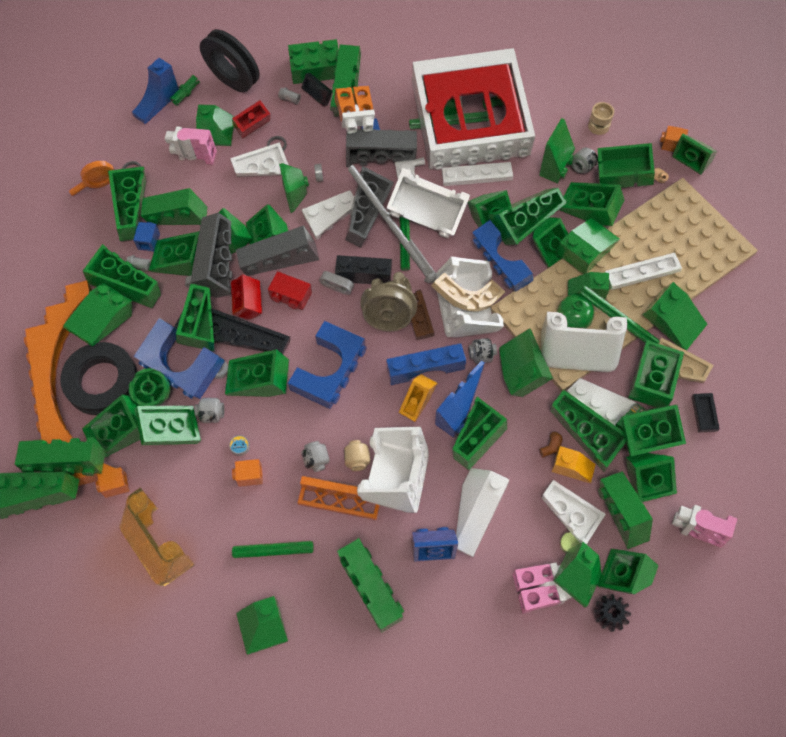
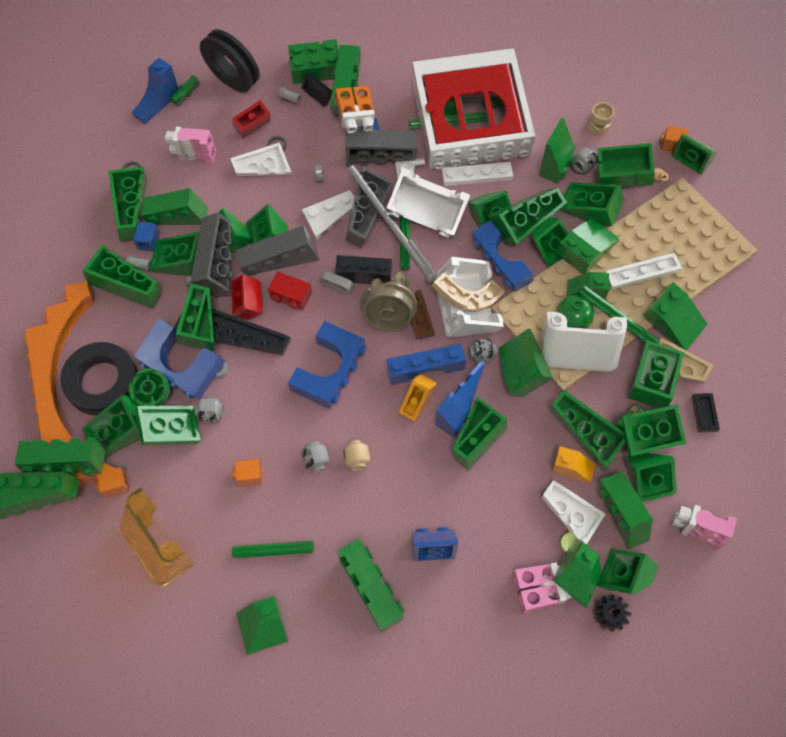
(93, 176): orange piece -> none
(99, 314): green slope -> none
(217, 121): green slope -> none
(239, 445): tile -> none
(258, 375): green slope -> none
(294, 185): green slope -> none
(335, 489): orange fence -> none
(396, 469): white windscreen -> none
(478, 503): white wedge -> none
(555, 442): dark orange arm -> none
(602, 401): white wing -> none

